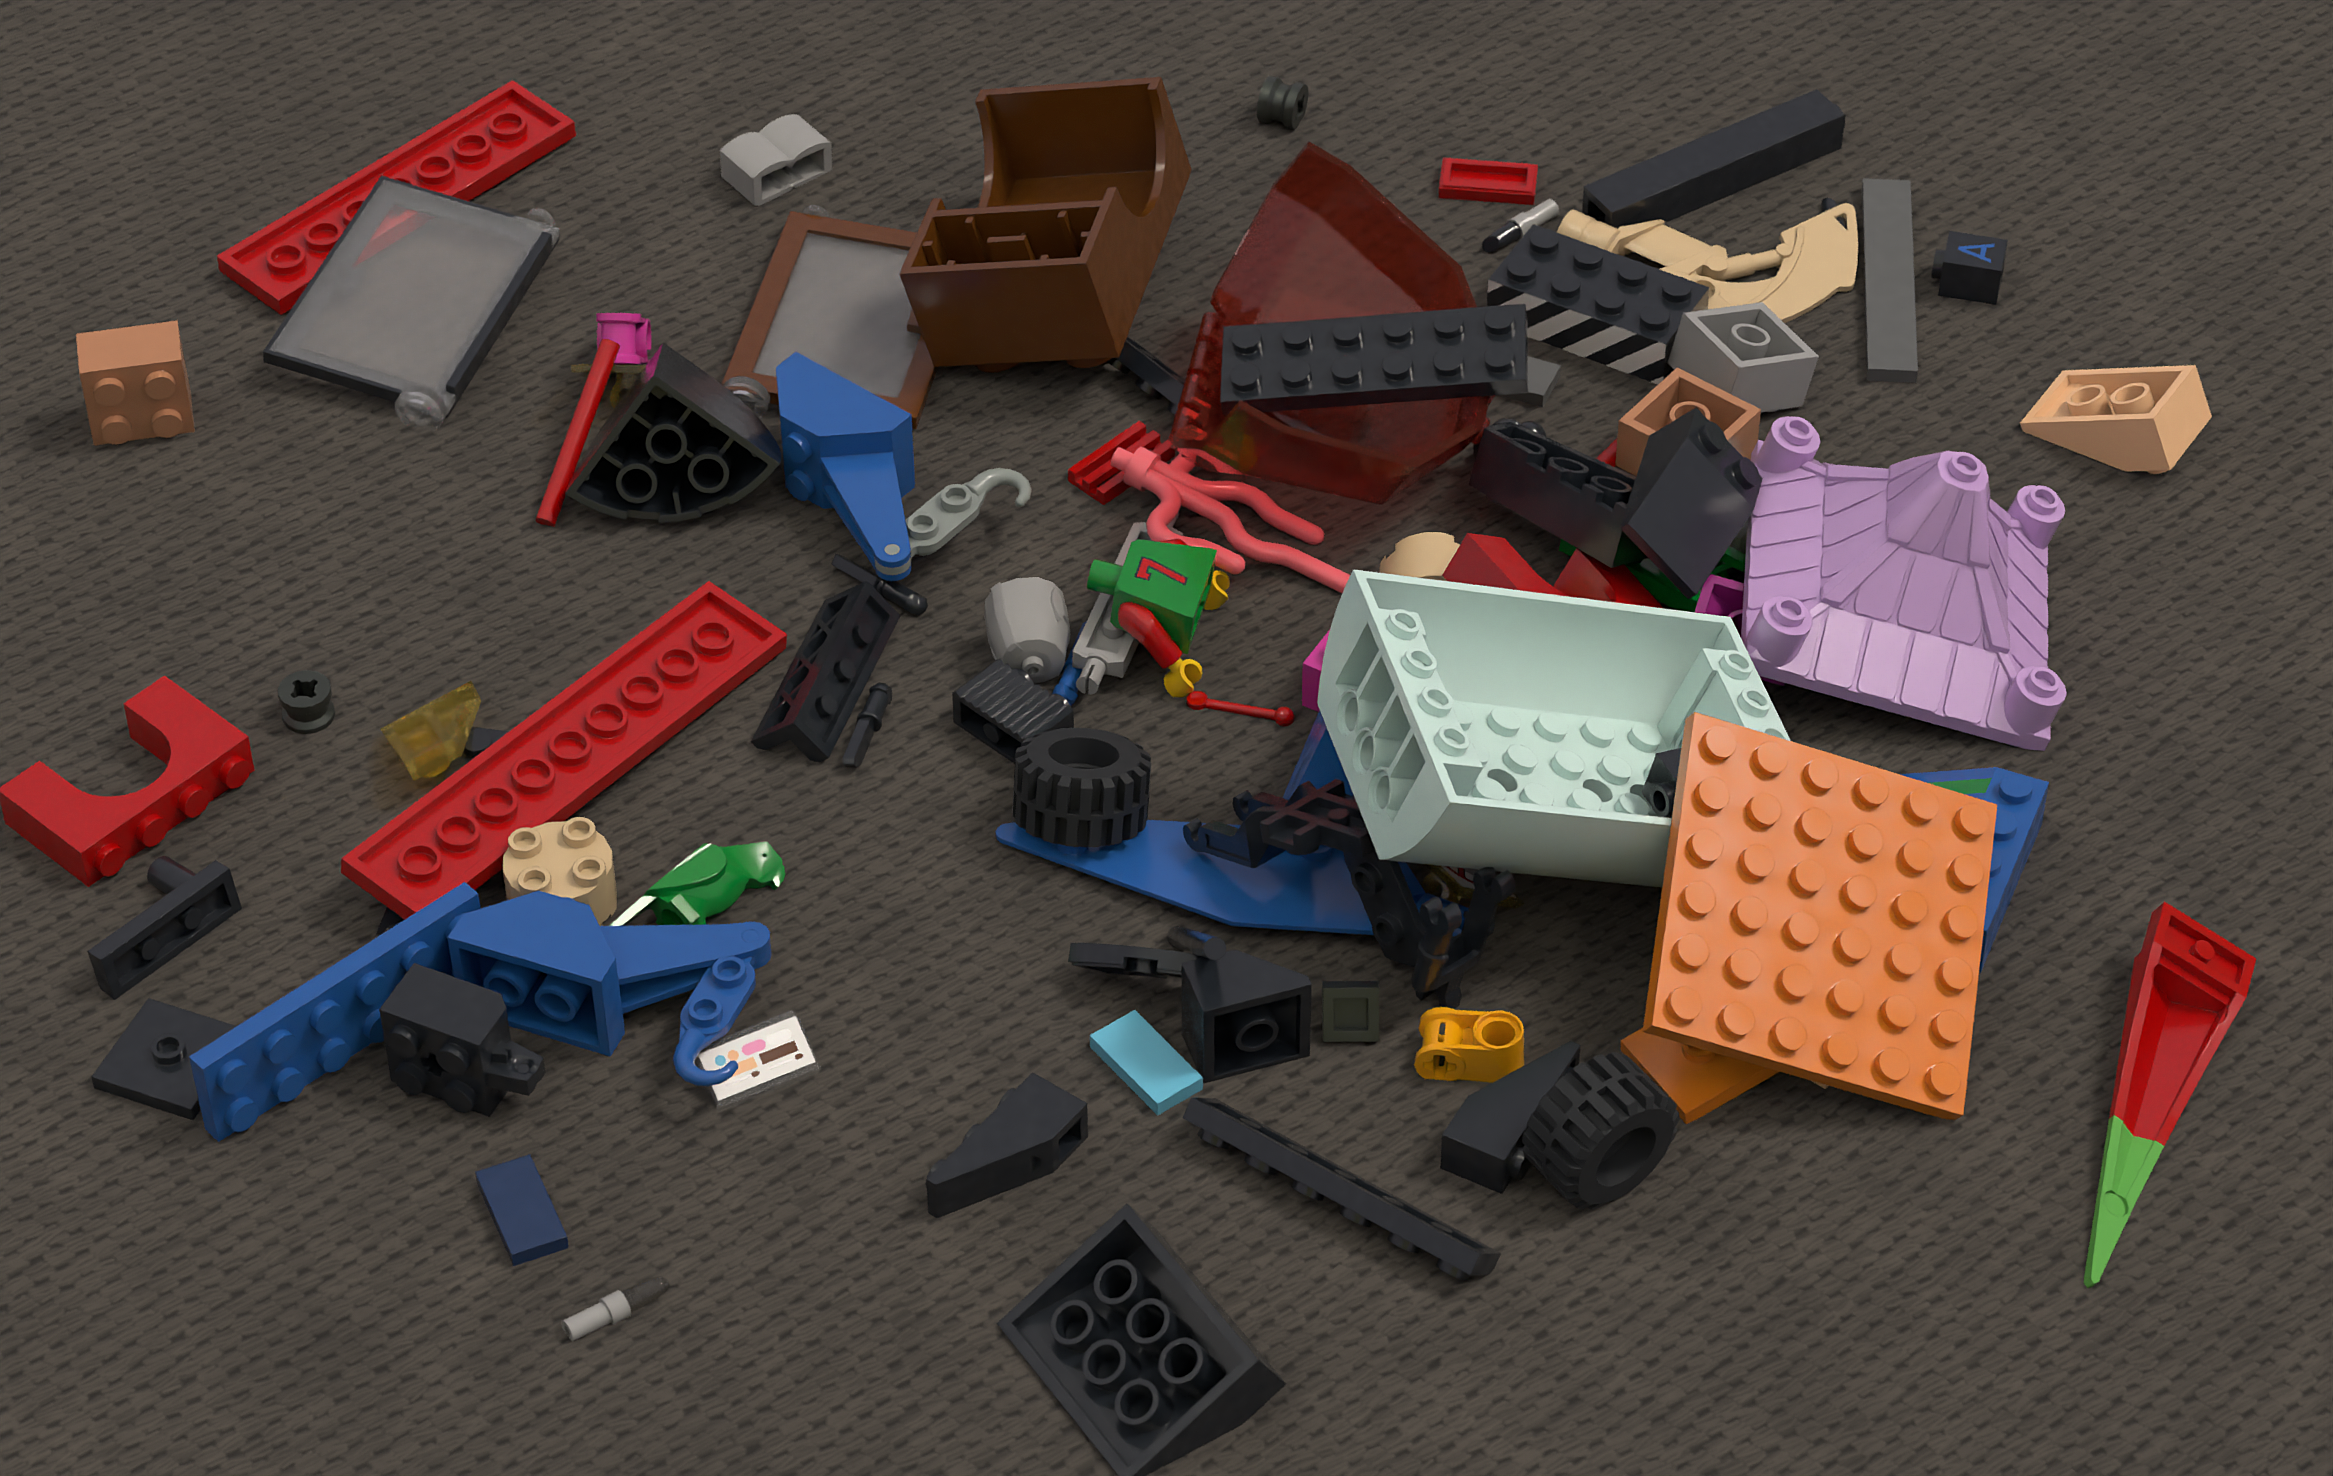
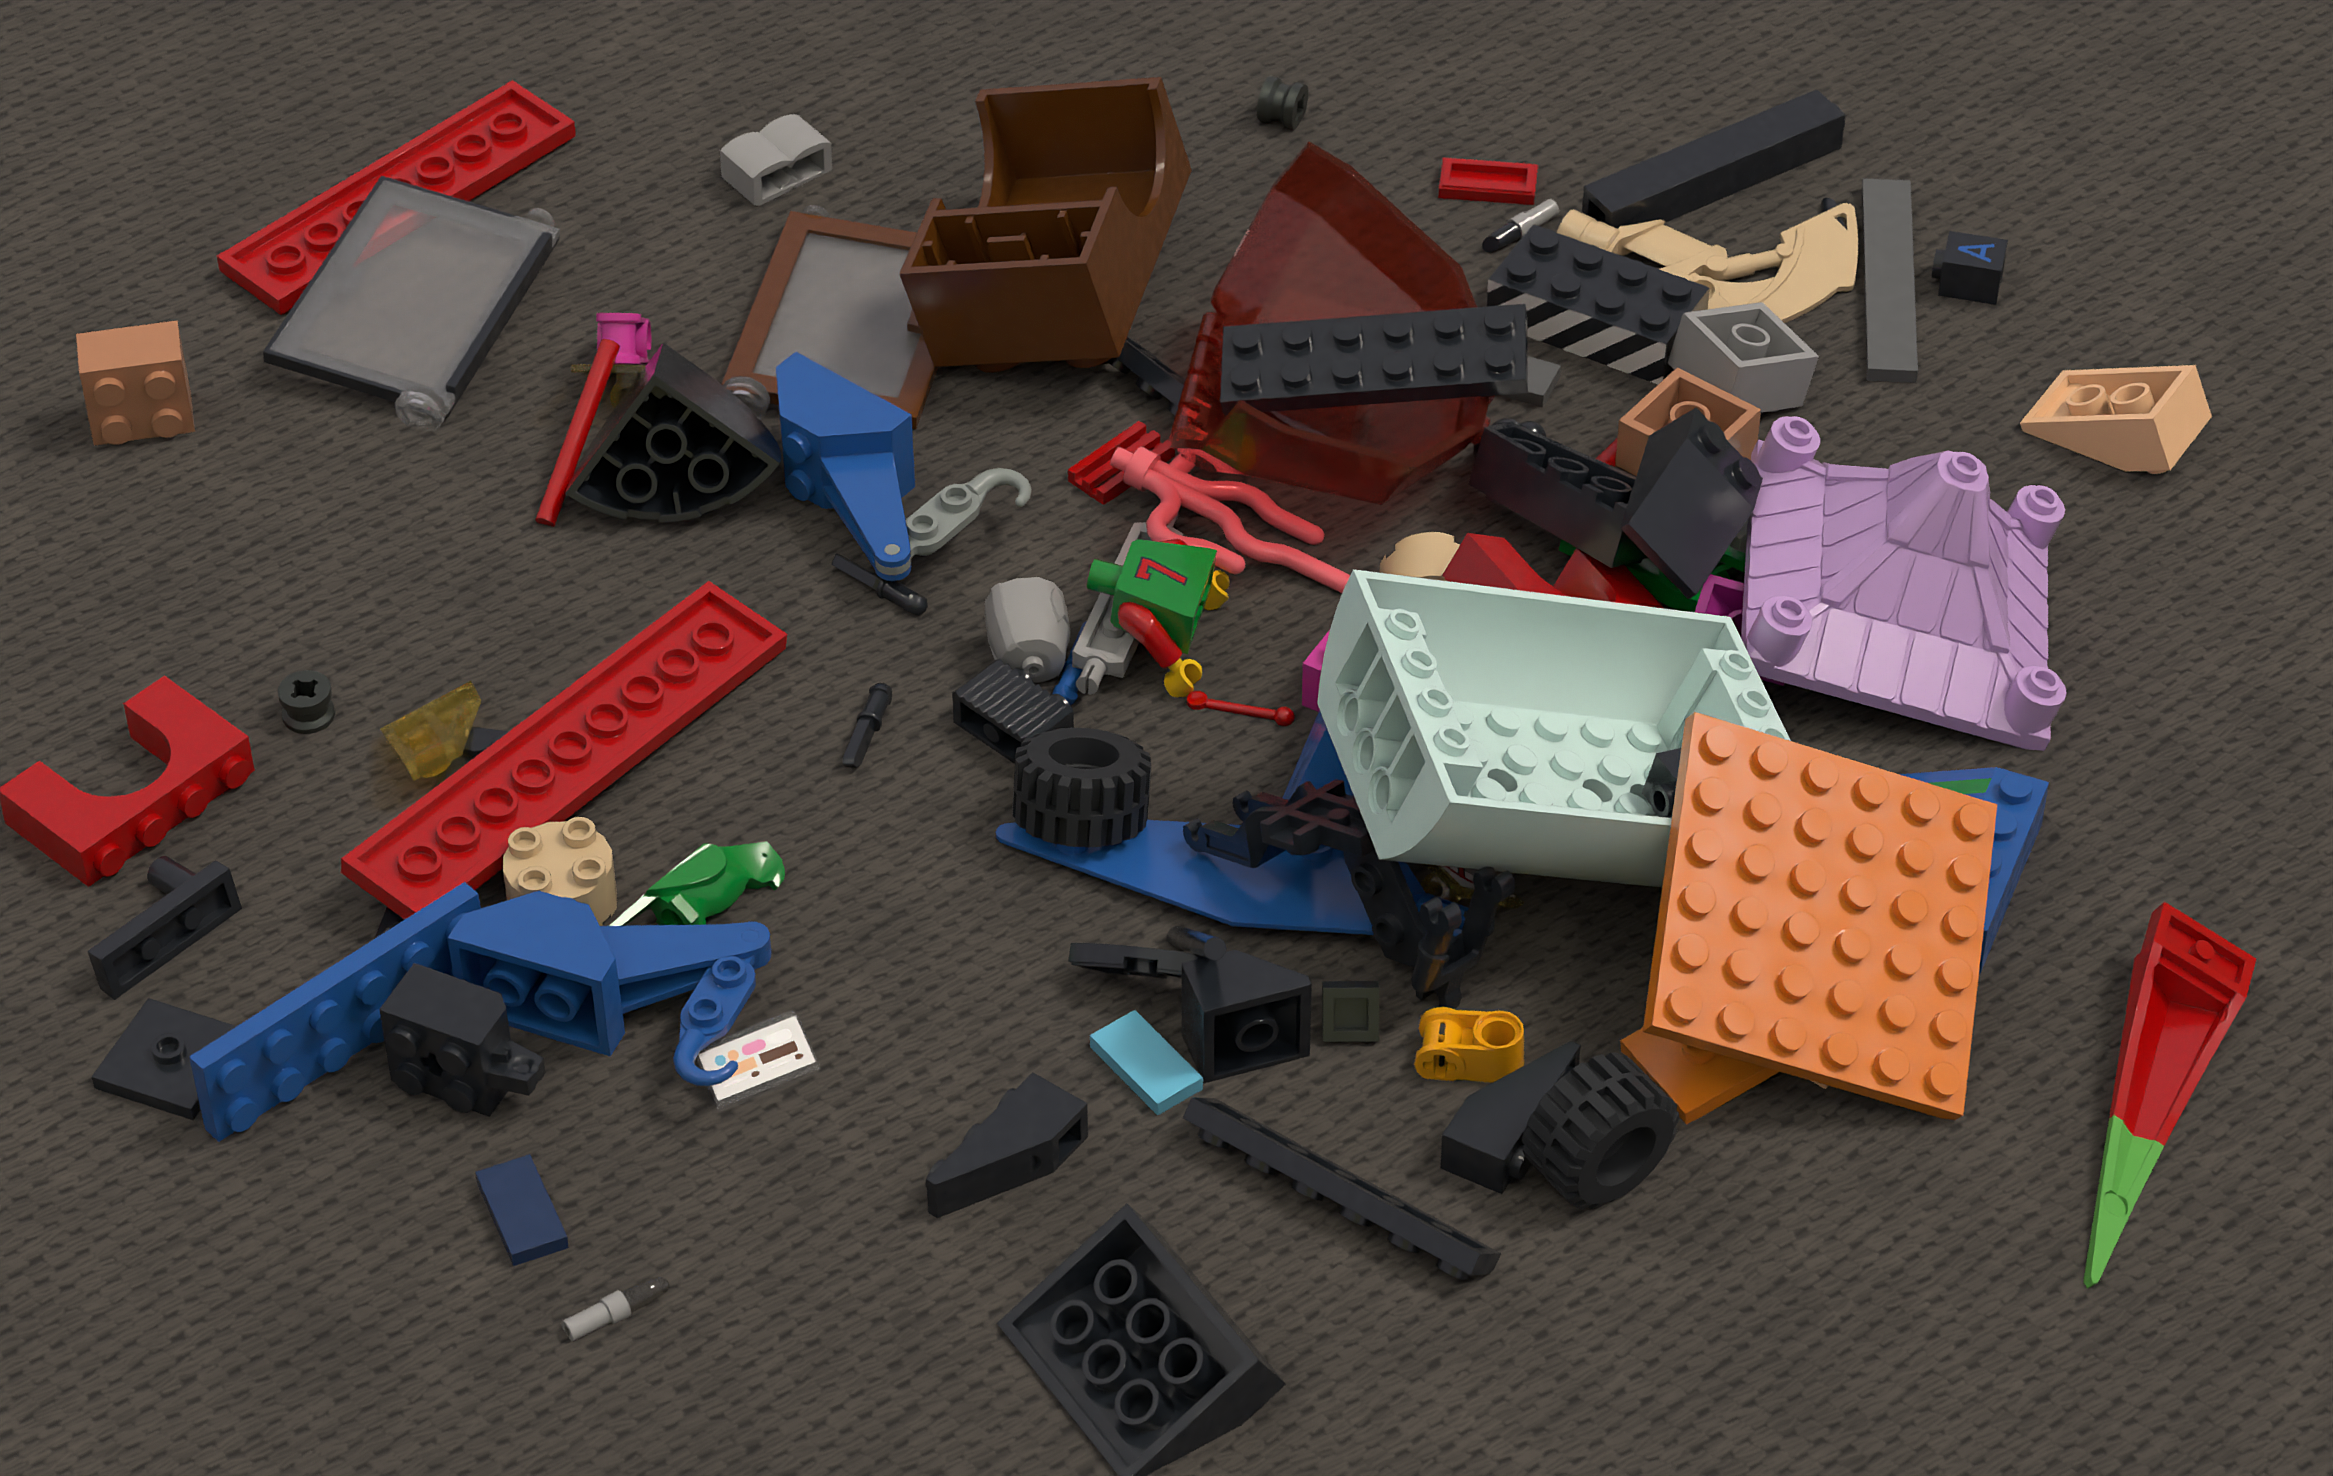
(829, 673): black fence -> none

